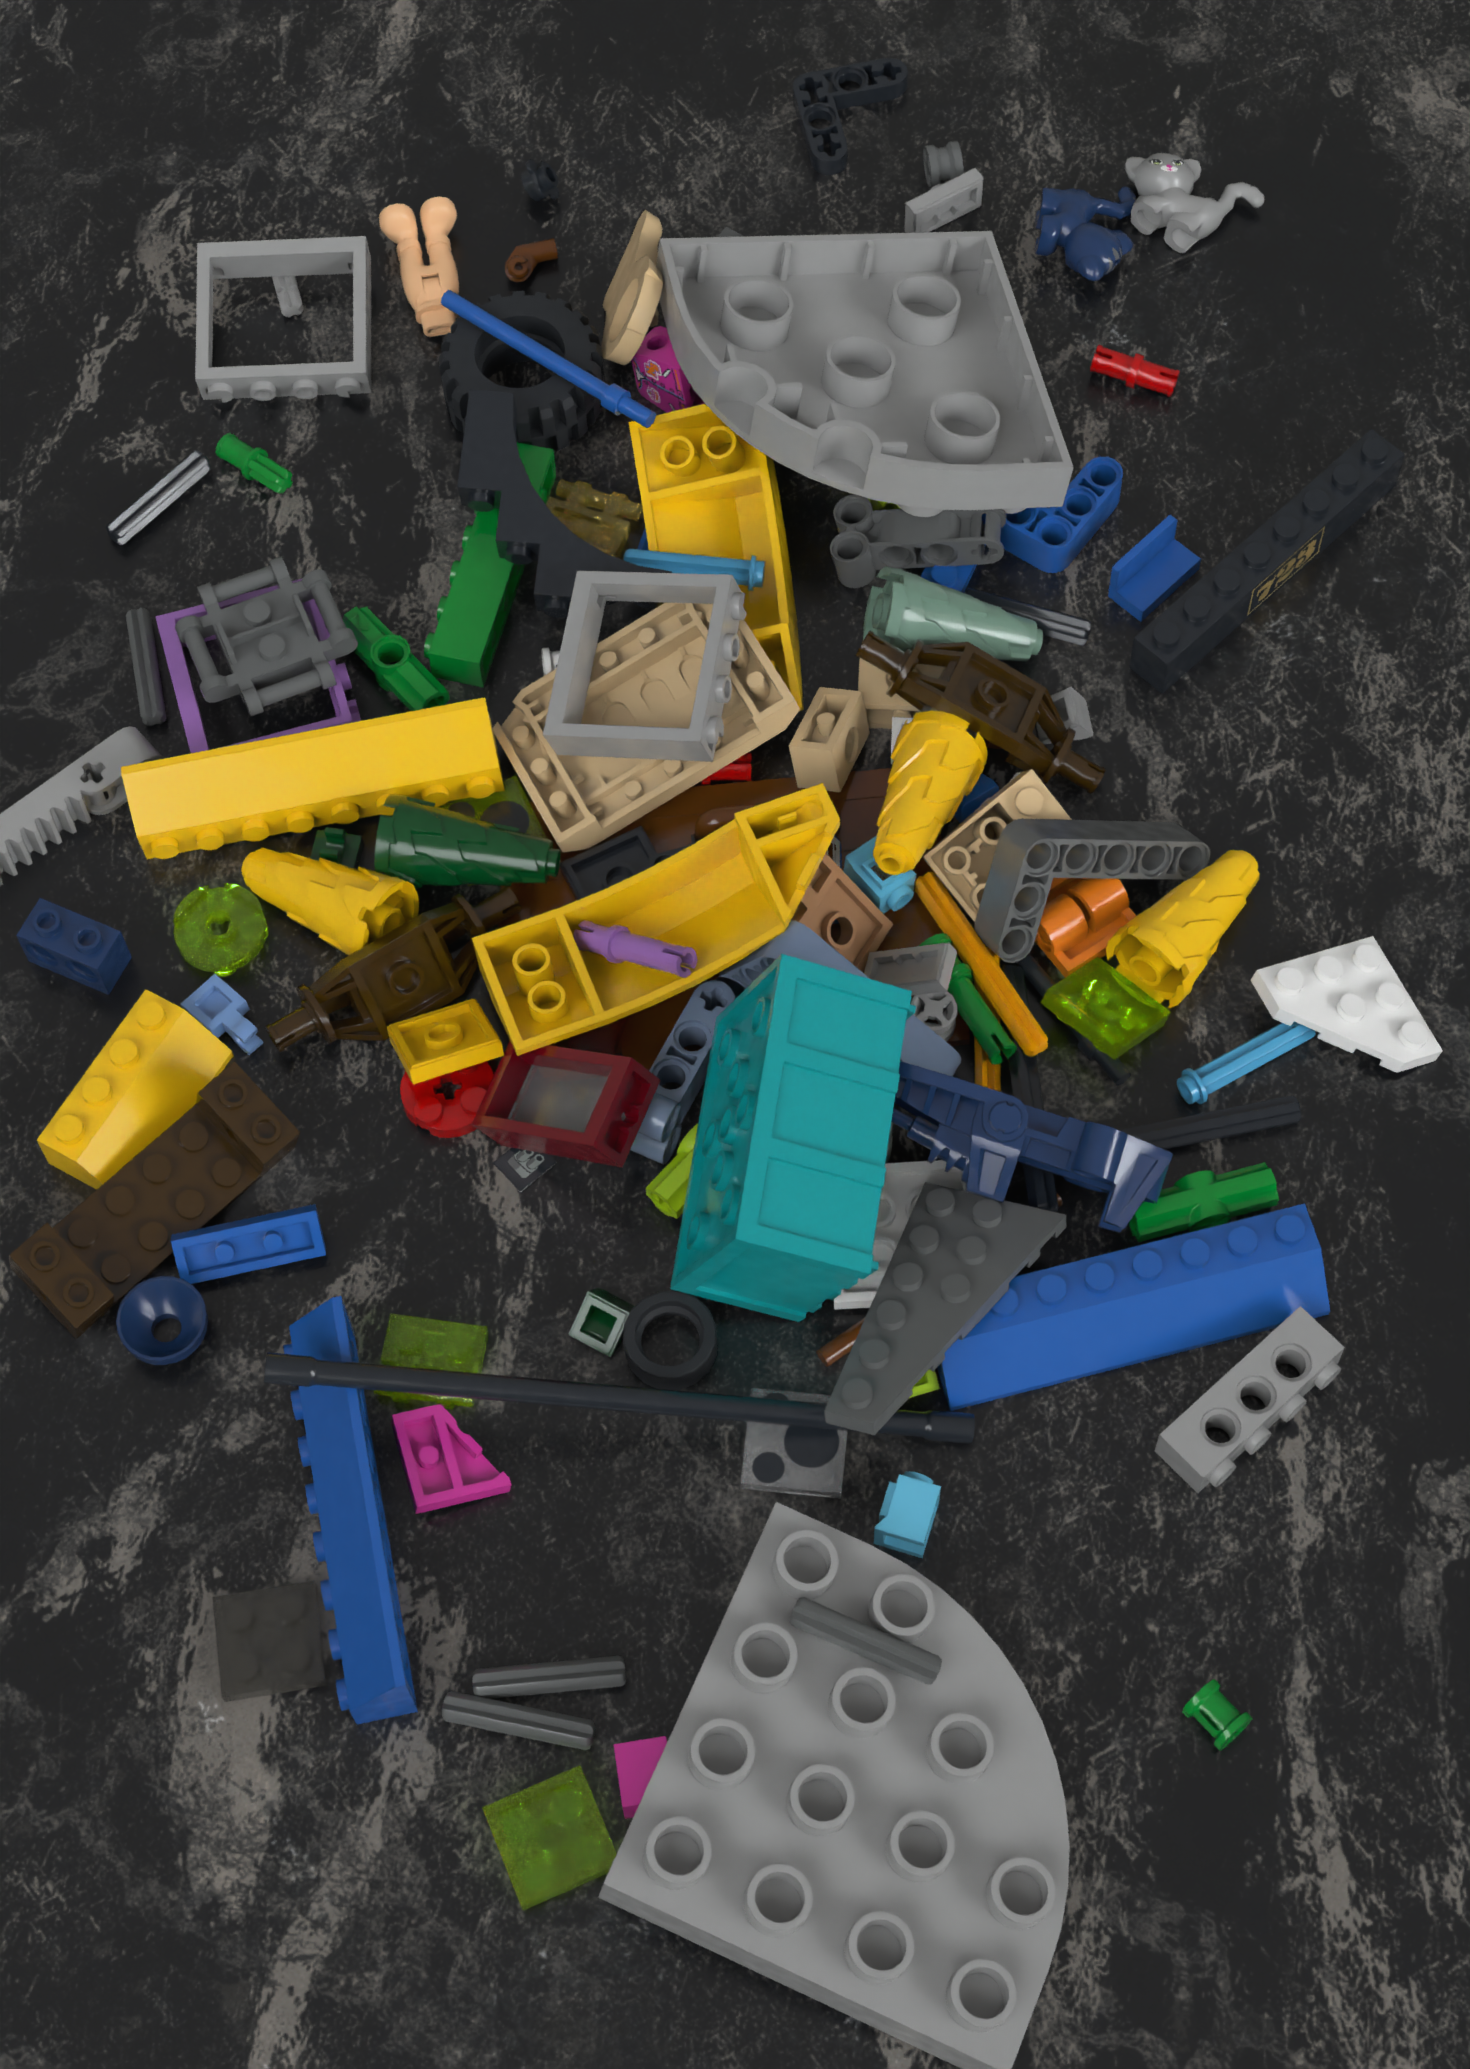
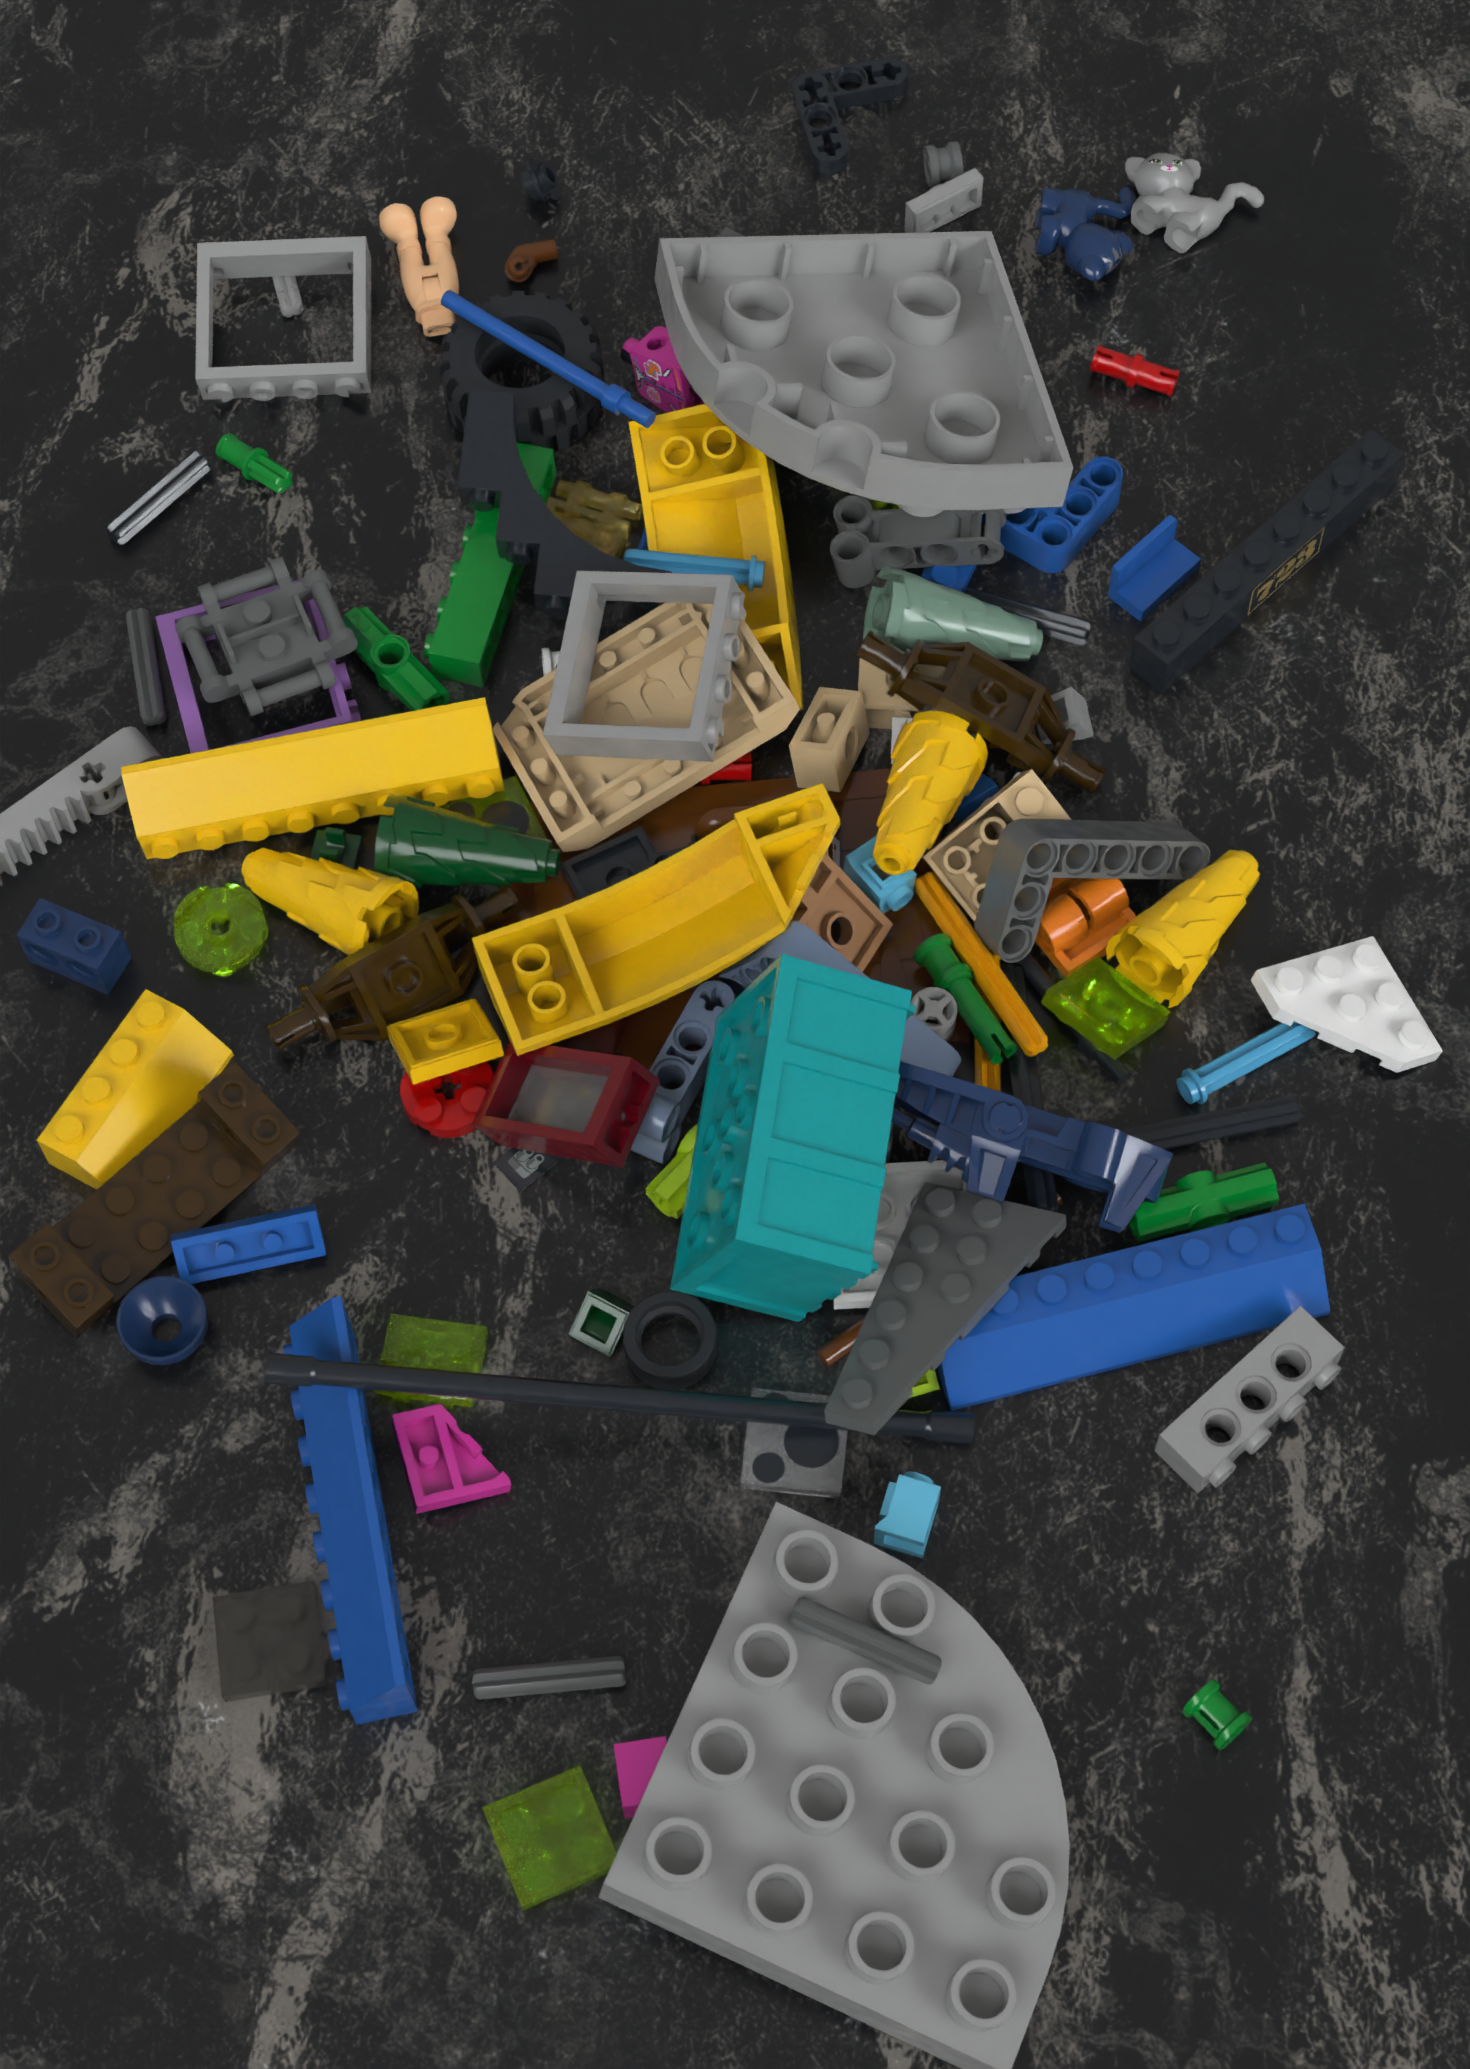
(222, 1010): medium blue plate -> none
(518, 1720): dark grey axle -> none
(621, 945): medium lavender pin -> none
(633, 293): tan animal -> none
(914, 968): light grey plate -> none

